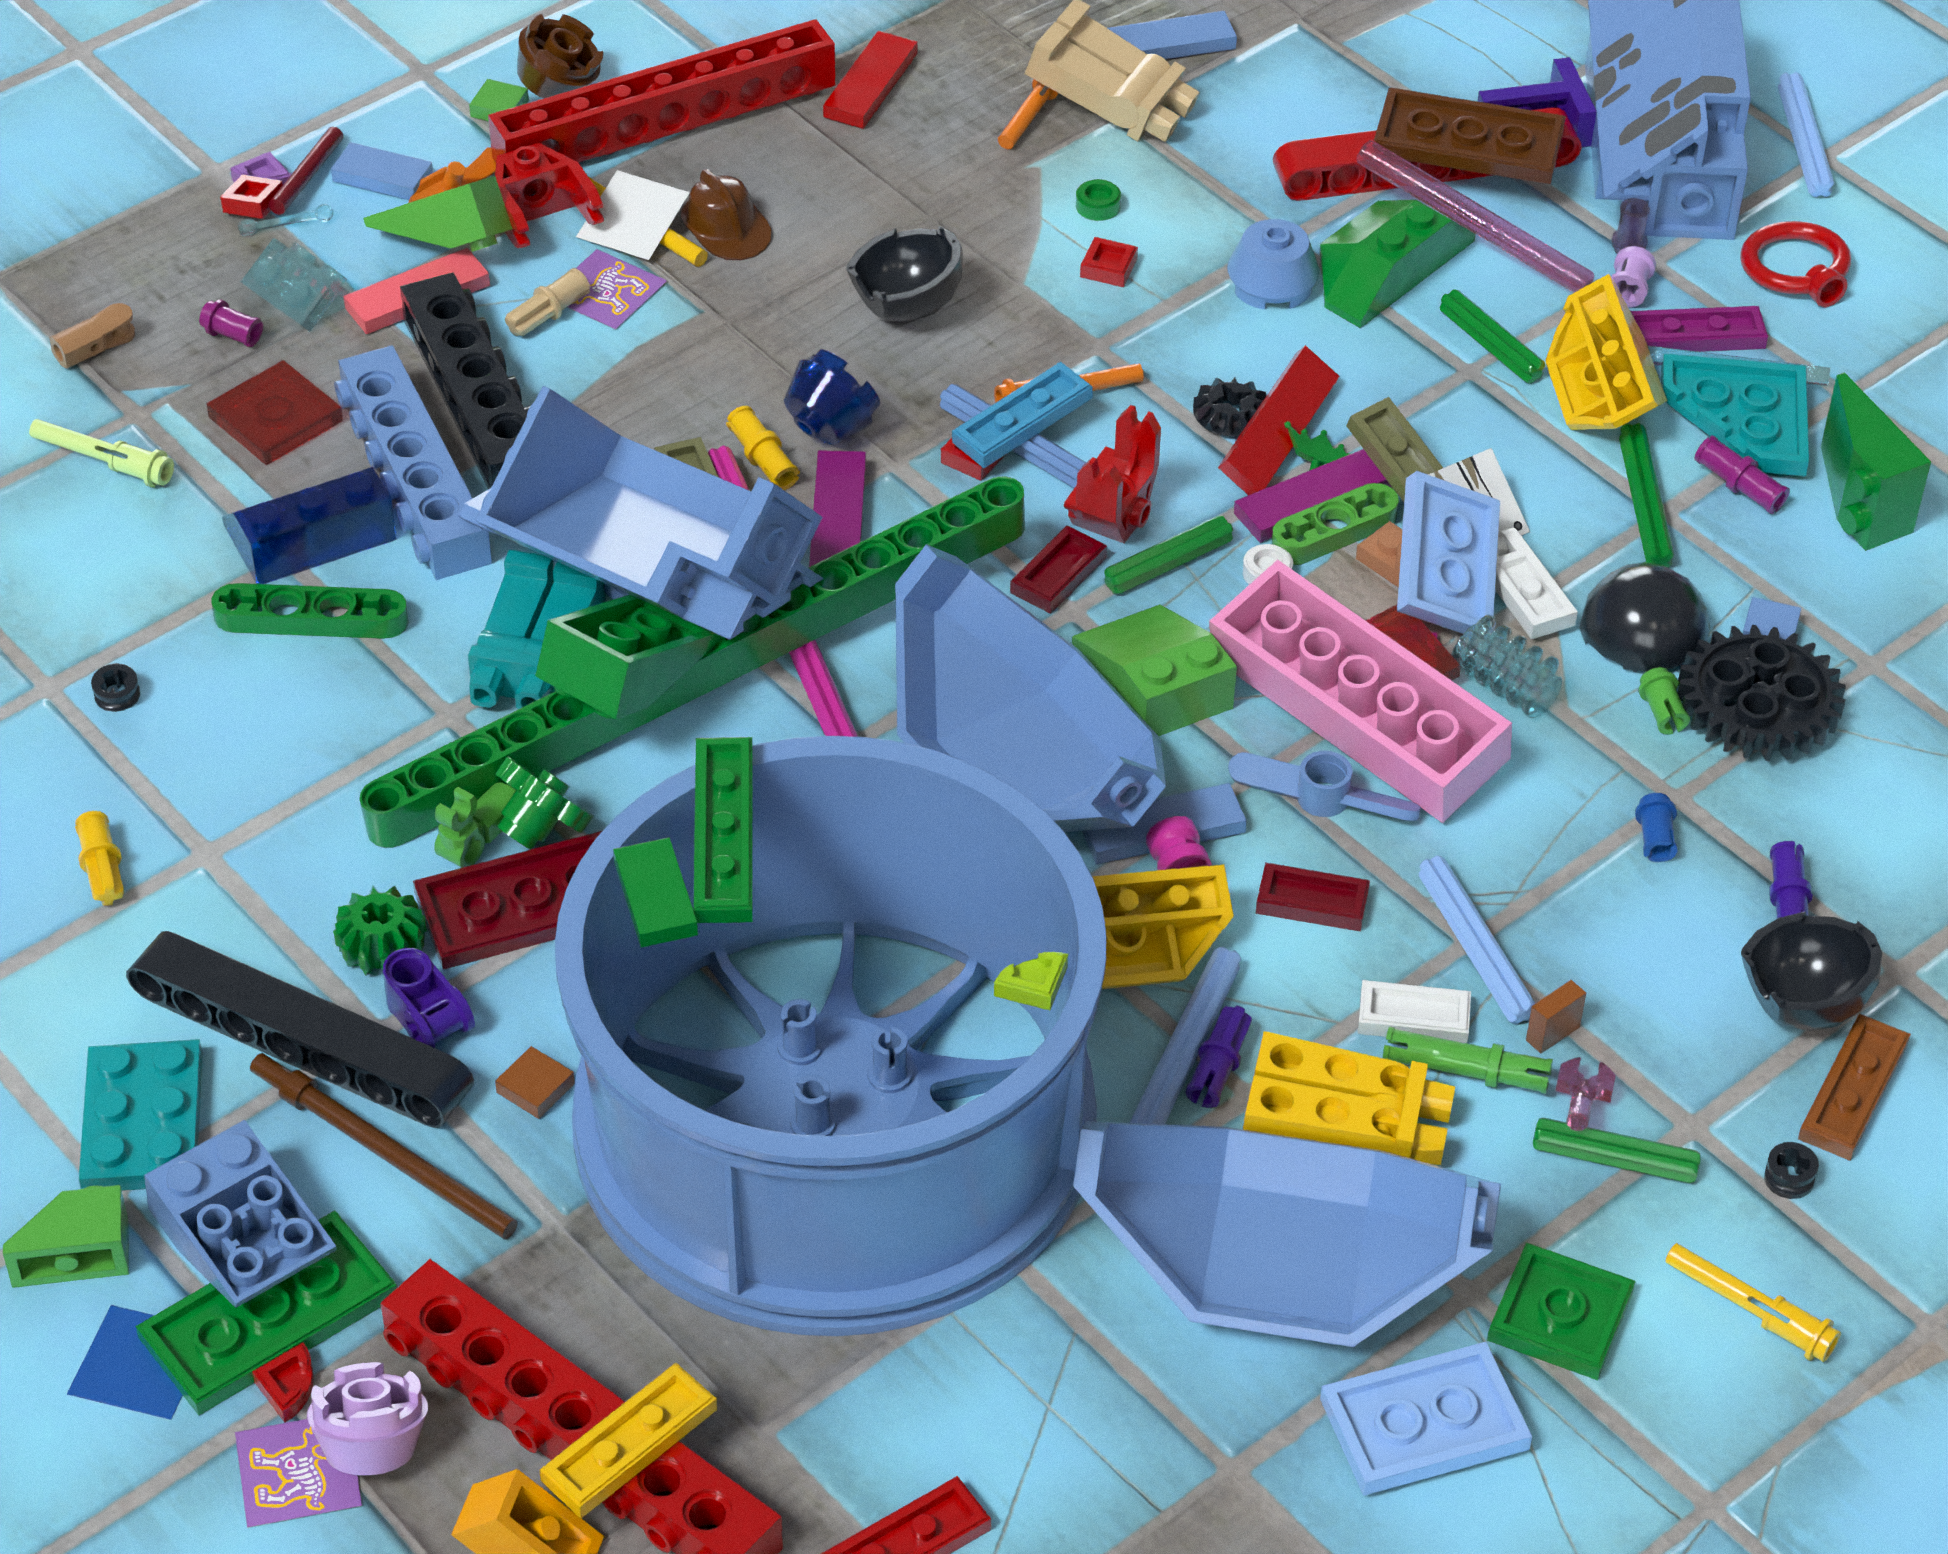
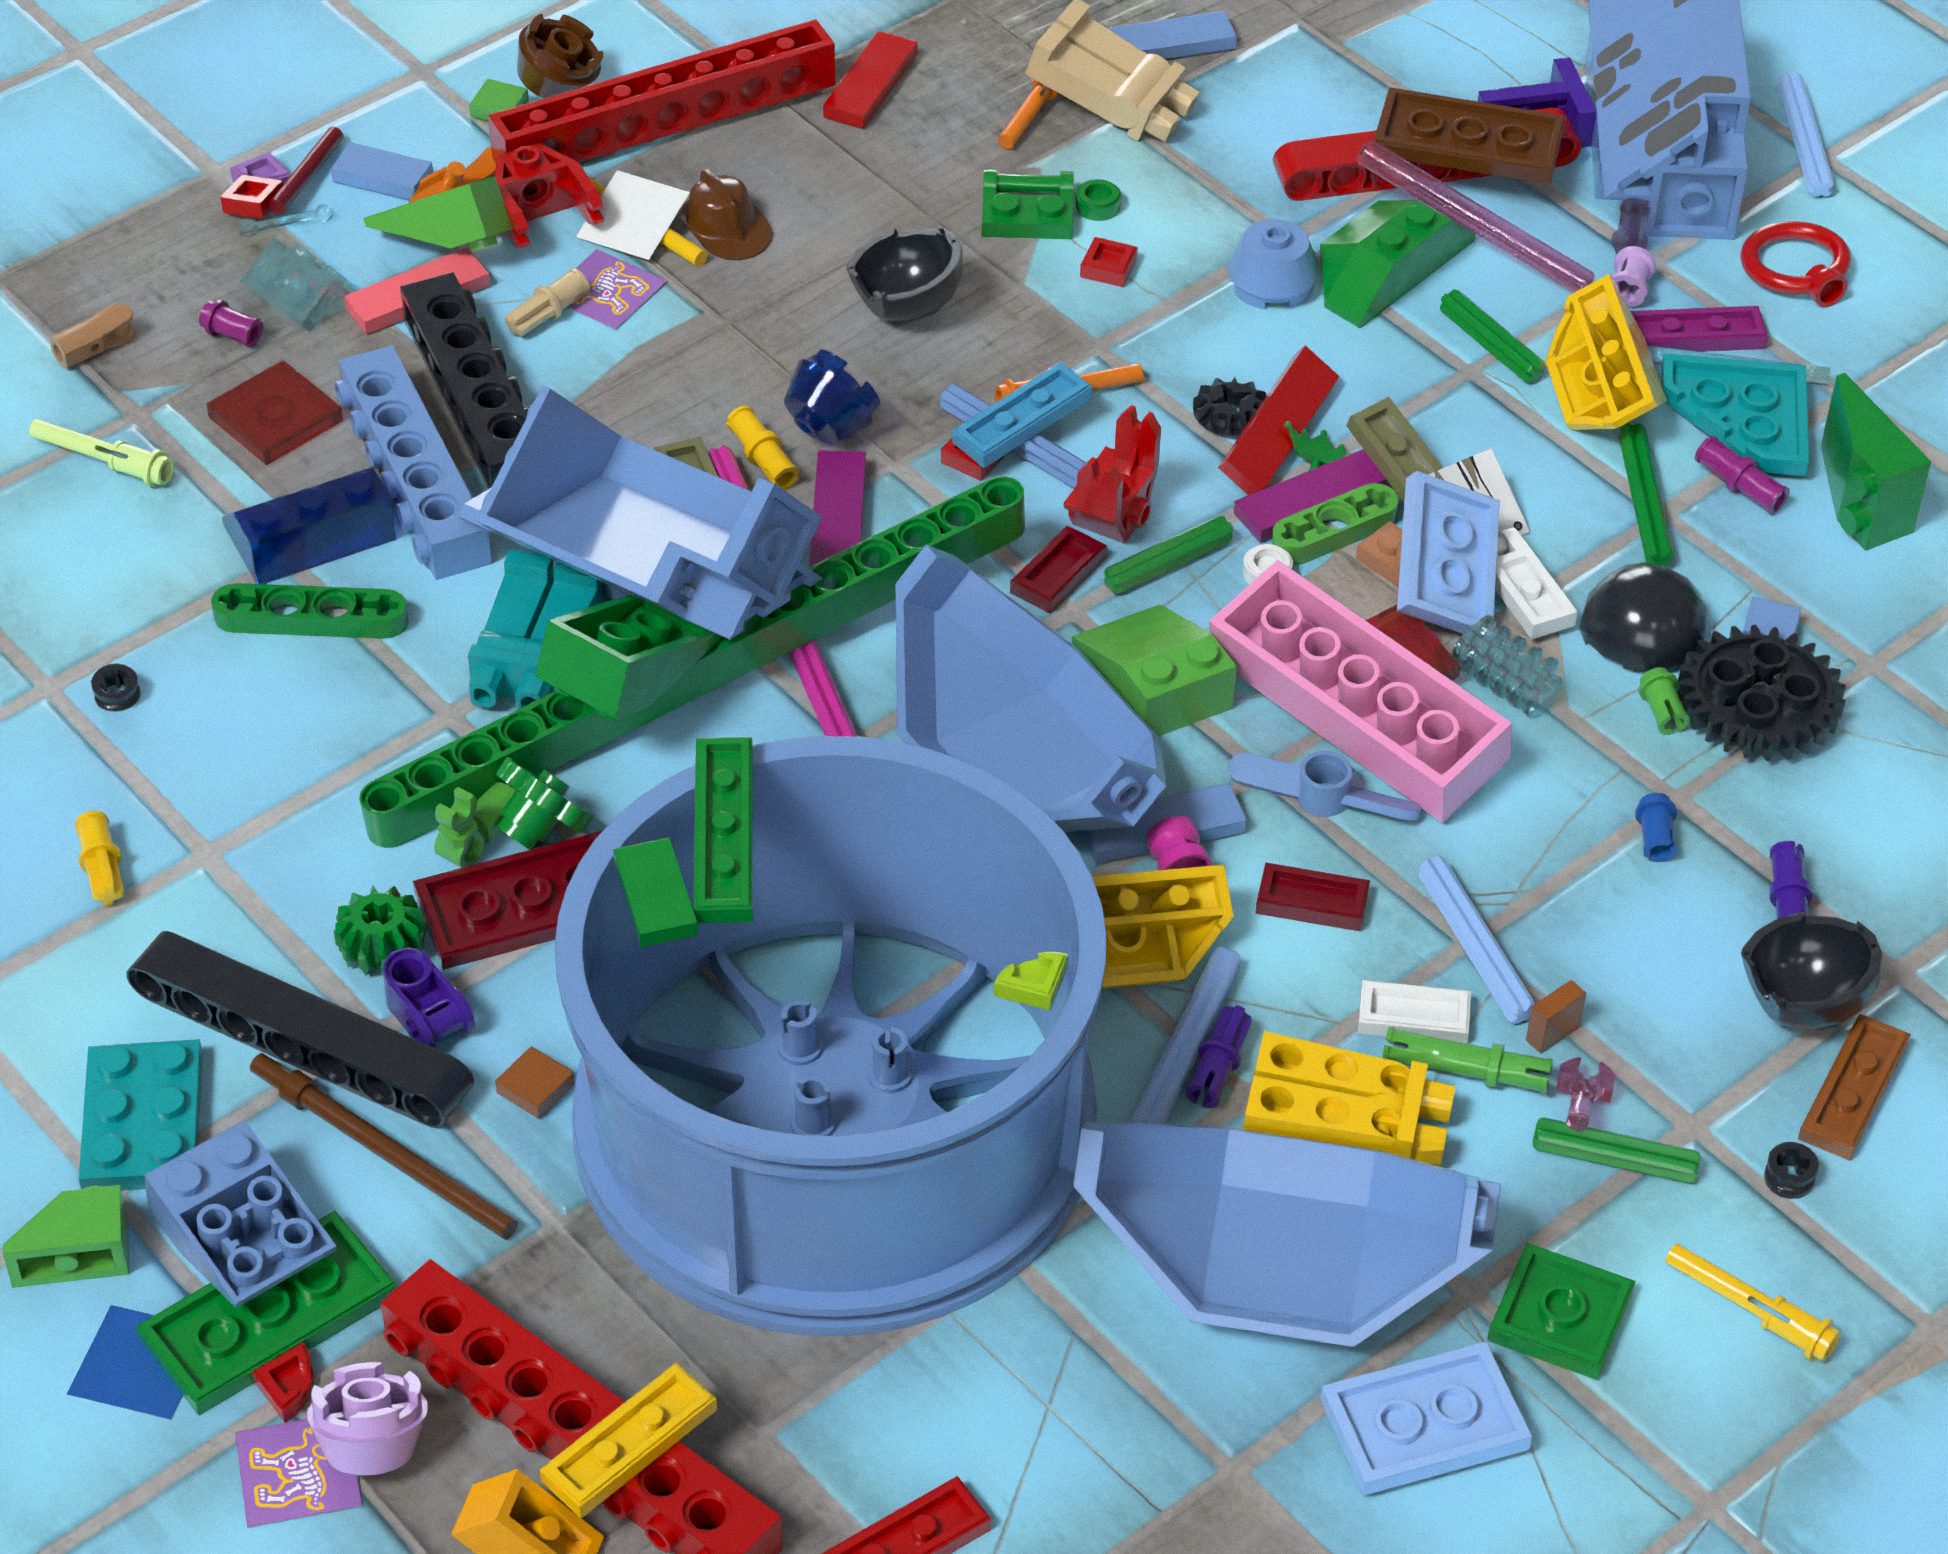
(1027, 215): none -> green plate

